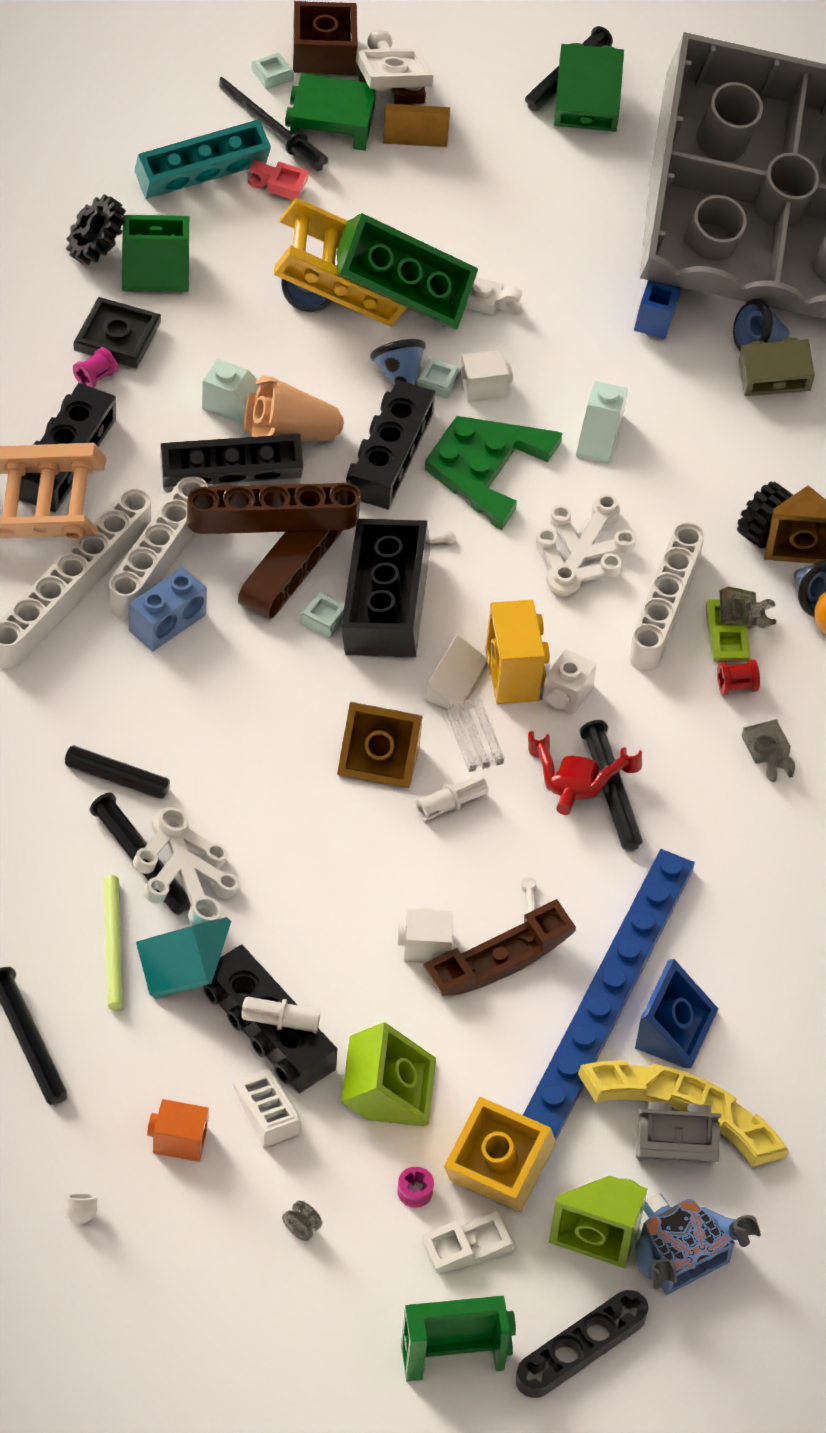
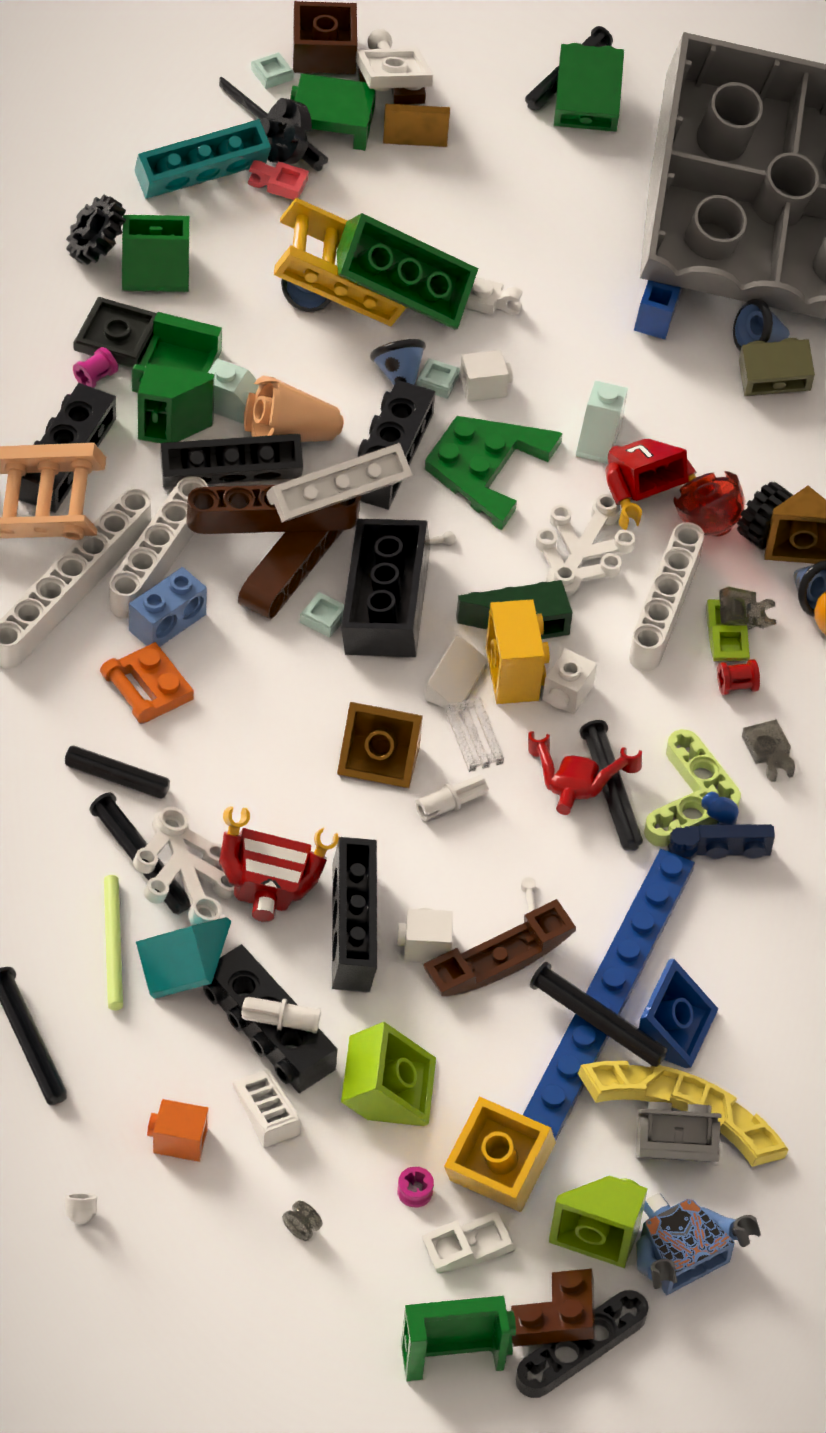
(156, 677): none -> orange plate
(174, 403): none -> green slope
(181, 345): none -> green panel
(268, 867): none -> red torso
(286, 130): none -> black plate
(339, 482): none -> white hinge
(354, 914): none -> black brick
(548, 597): none -> dark green slope
(565, 1318): none -> reddish brown plate
(598, 1015): none -> black axle
(643, 471): none -> red torso
(700, 758): none -> yellowish green beam
(711, 503): none -> clear red cylinder
(720, 808): none -> blue arm
(722, 841): none -> dark blue hinge

